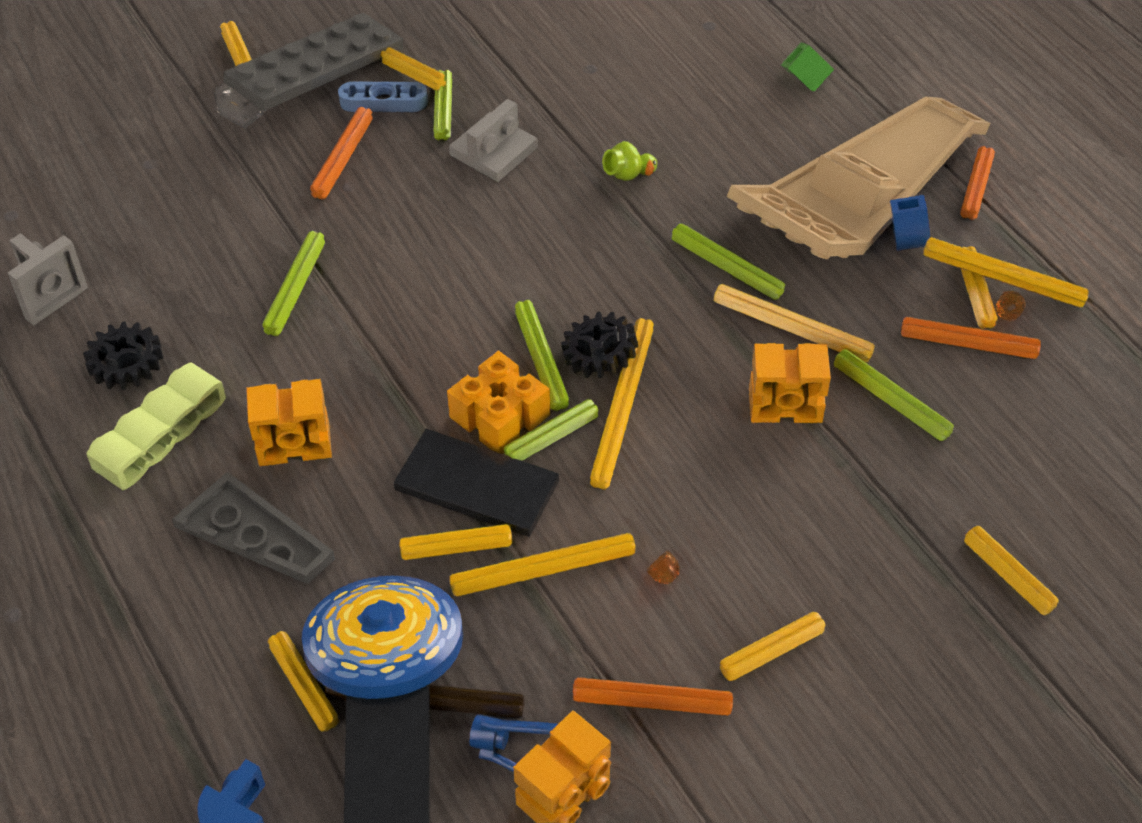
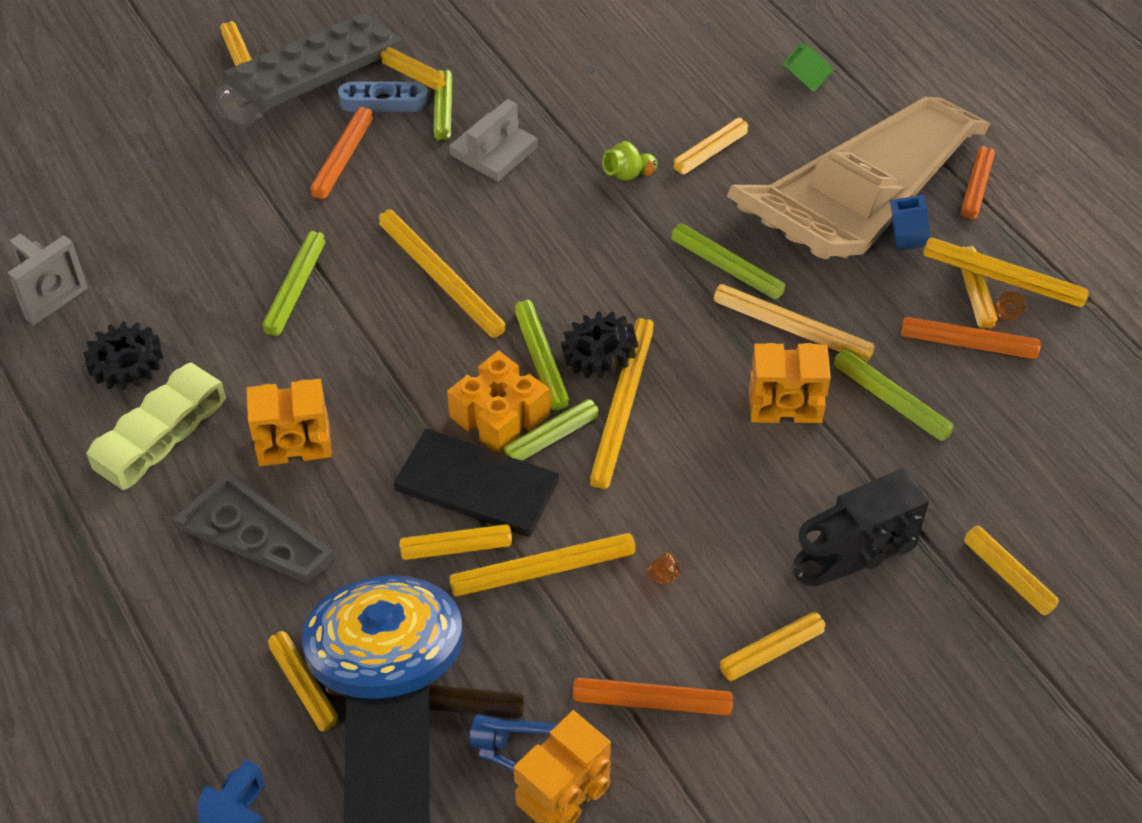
(442, 274): none -> yellow axle
(710, 146): none -> yellow axle
(863, 528): none -> black brick

